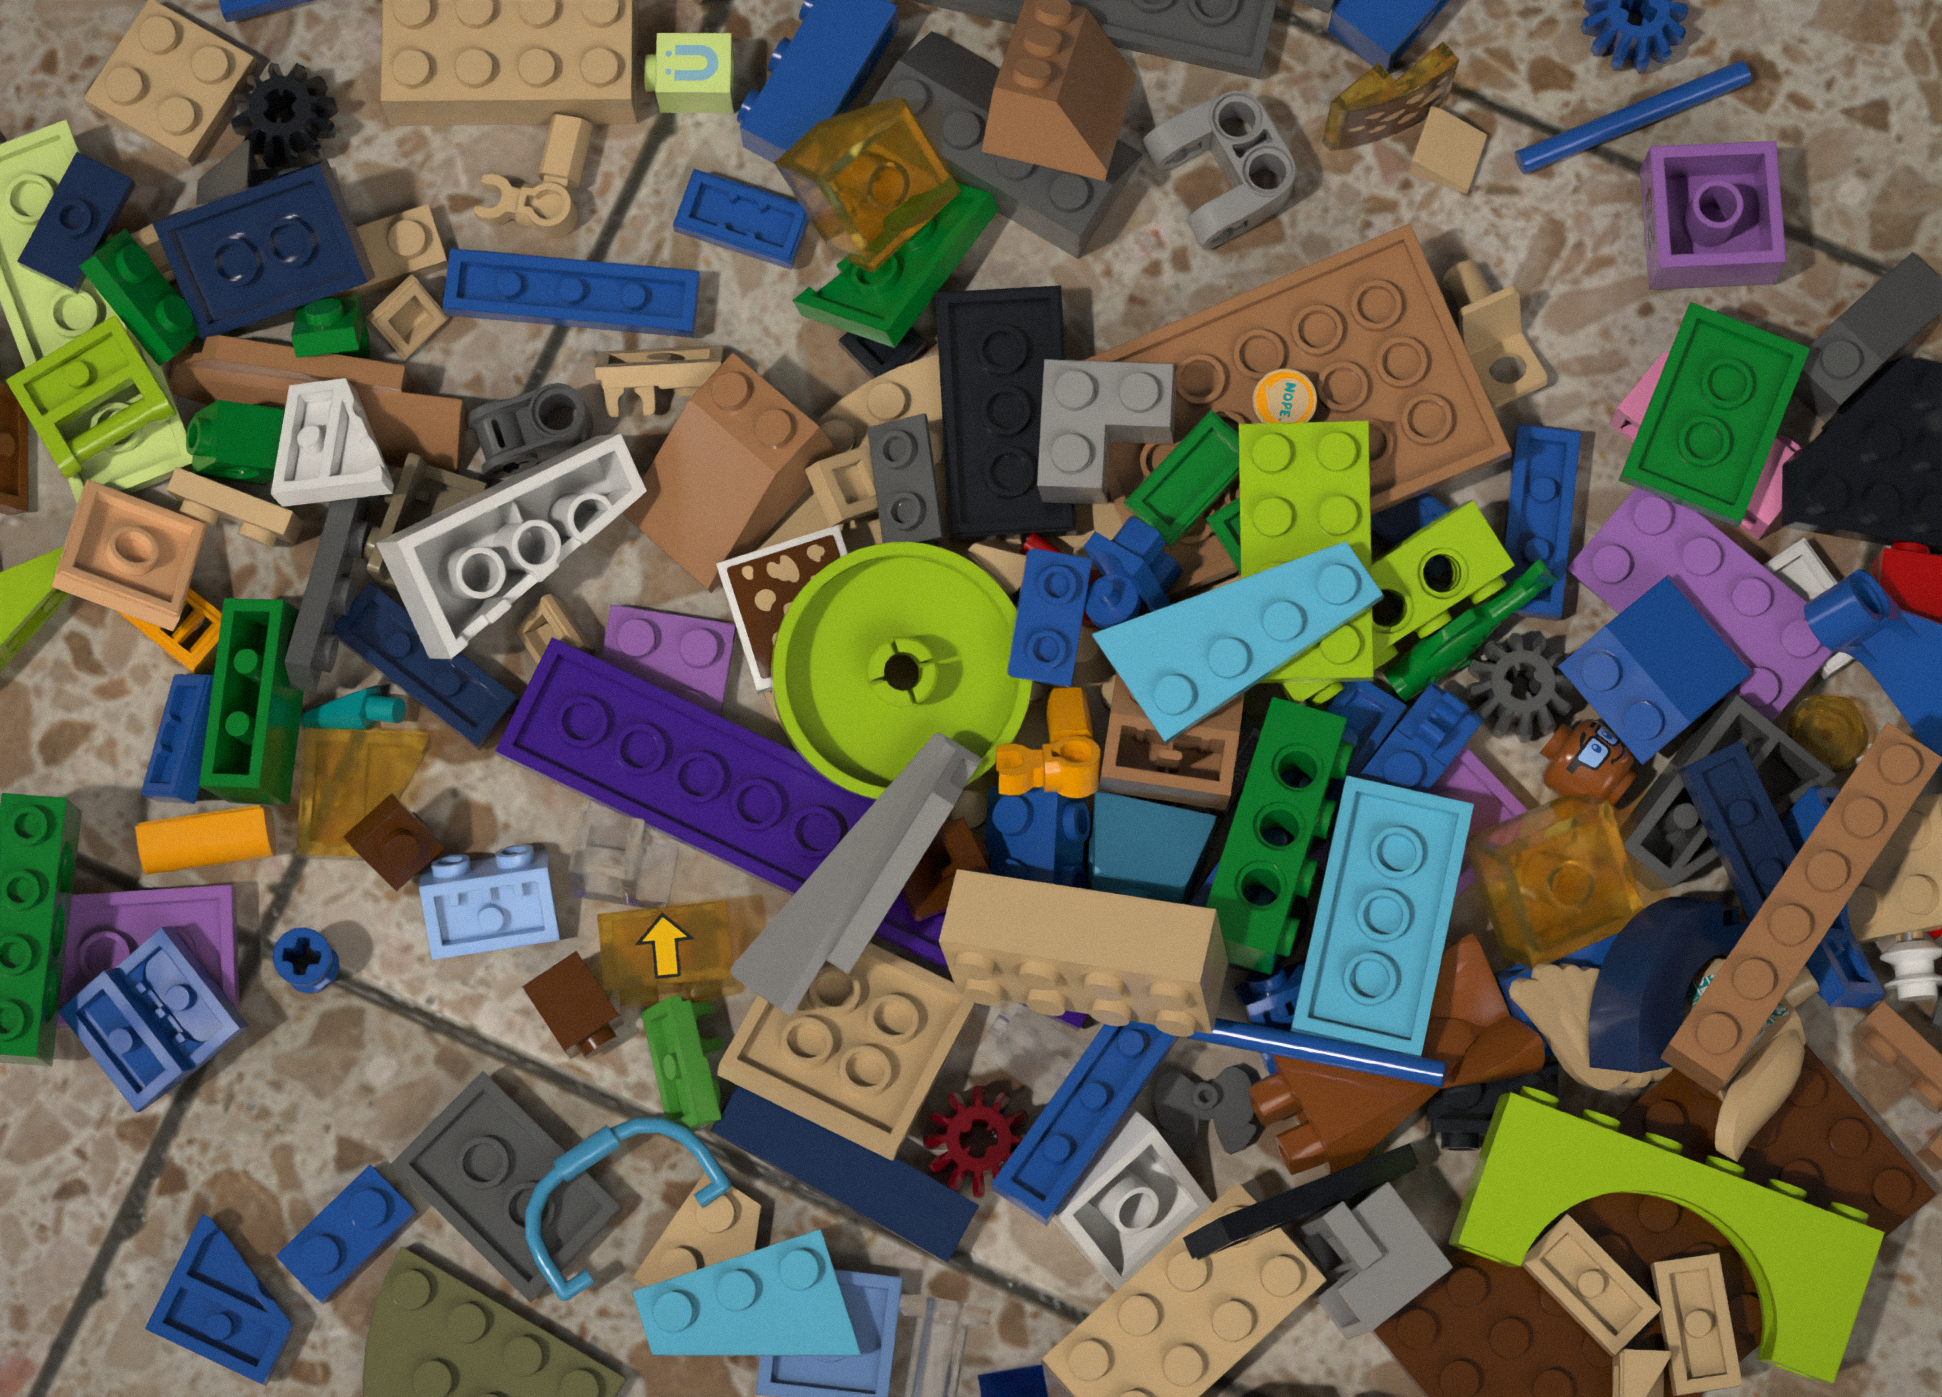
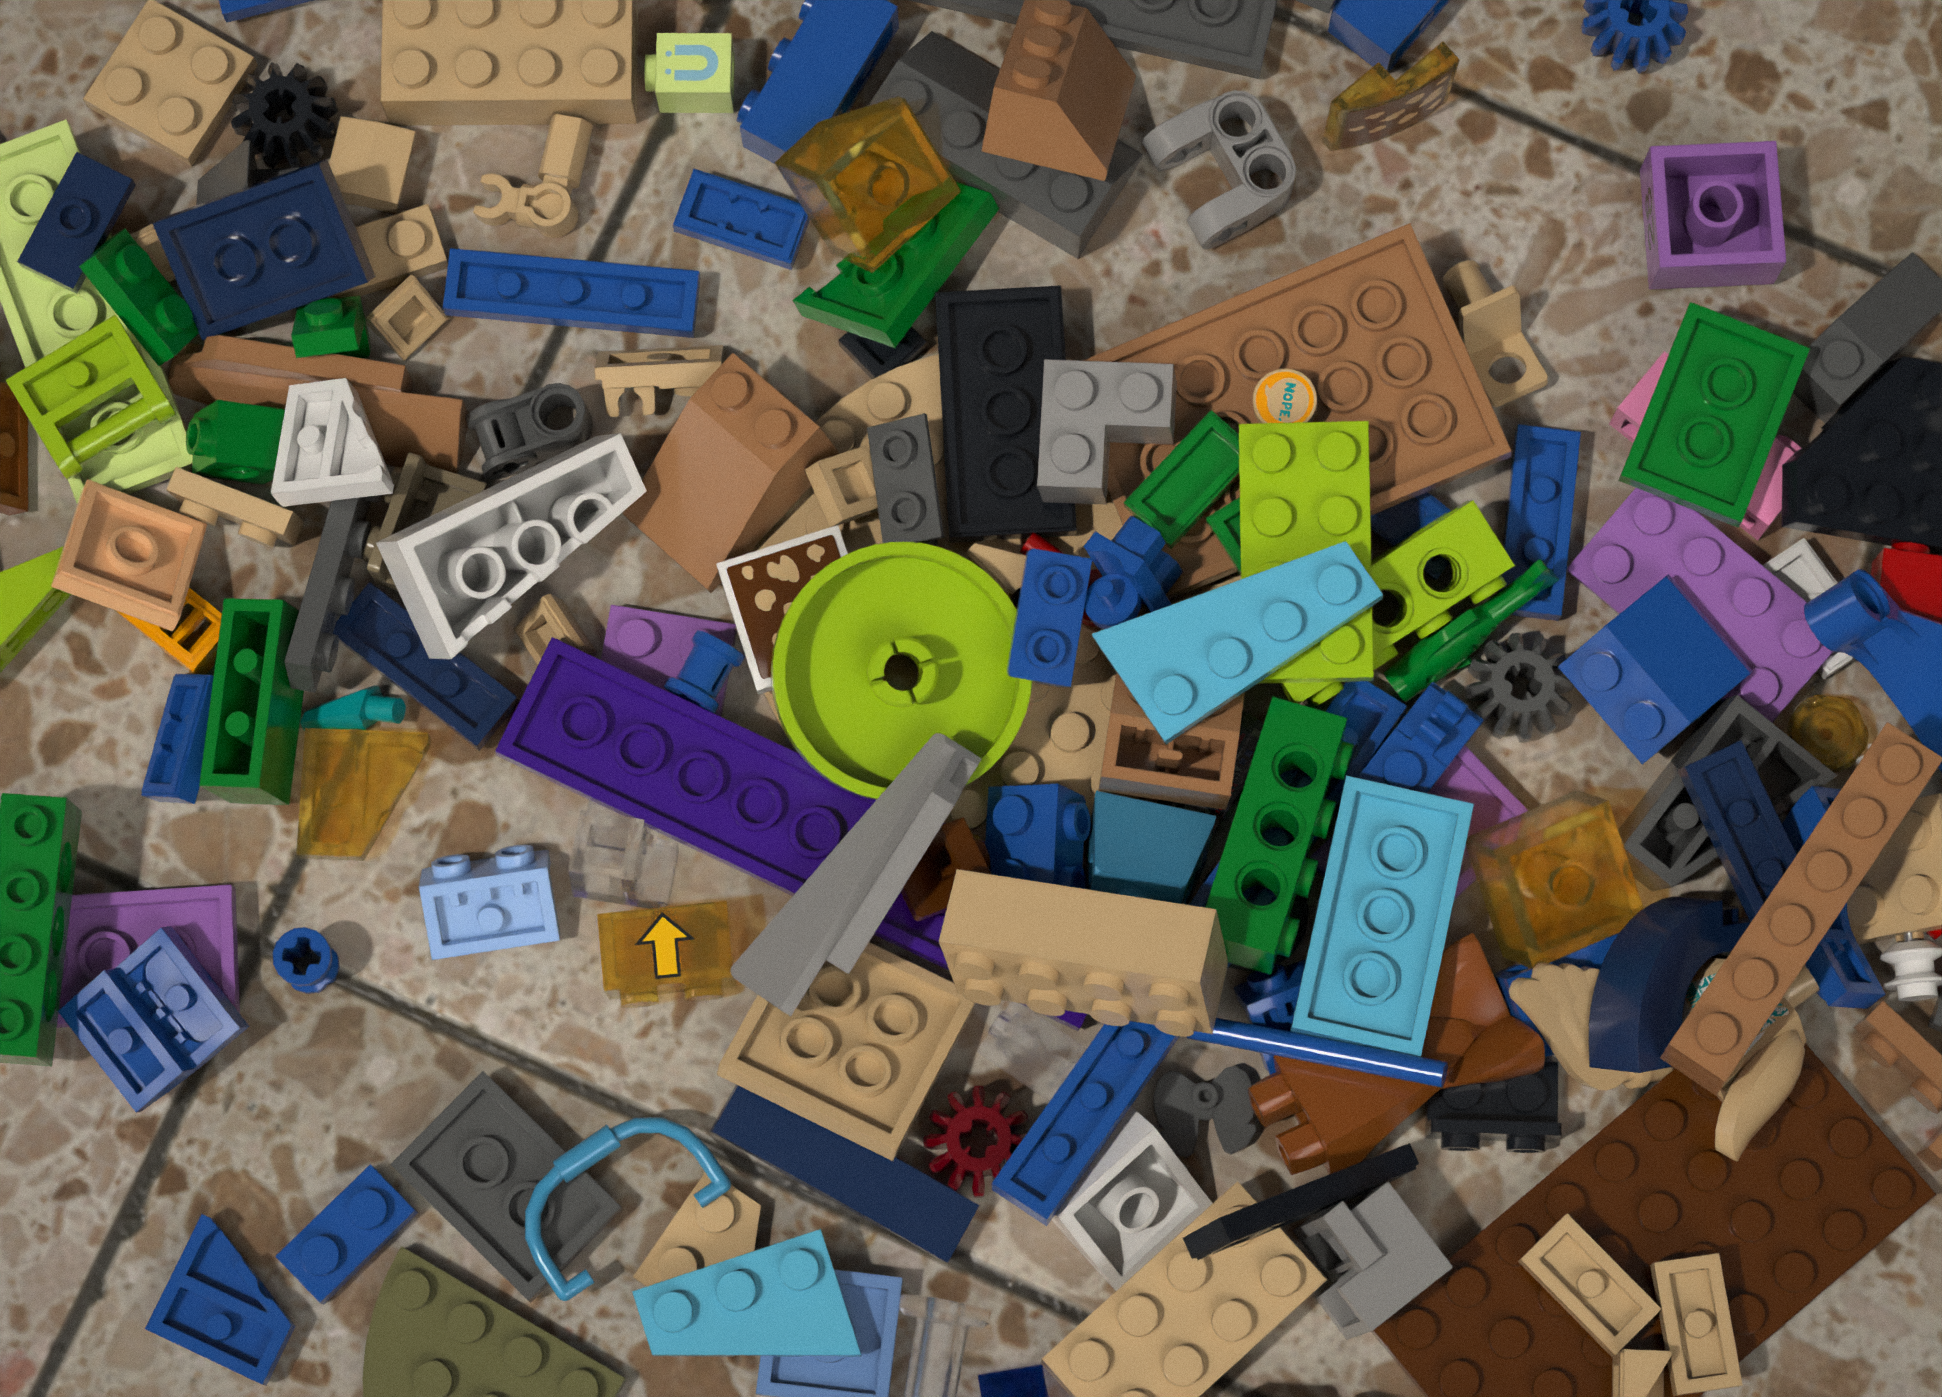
(206, 839): light orange brick -> none
(371, 162): none -> tan piece
(394, 842): reddish brown bracket -> none
(575, 1007): reddish brown brick -> none
(681, 1062): bright green plate -> none
(705, 671): none -> blue bush
(1064, 765): light orange bar -> none
(1447, 151): tan slope -> none
(1588, 762): dark orange head -> none
(1633, 117): blue bar -> none
(1802, 1258): lime arch -> none

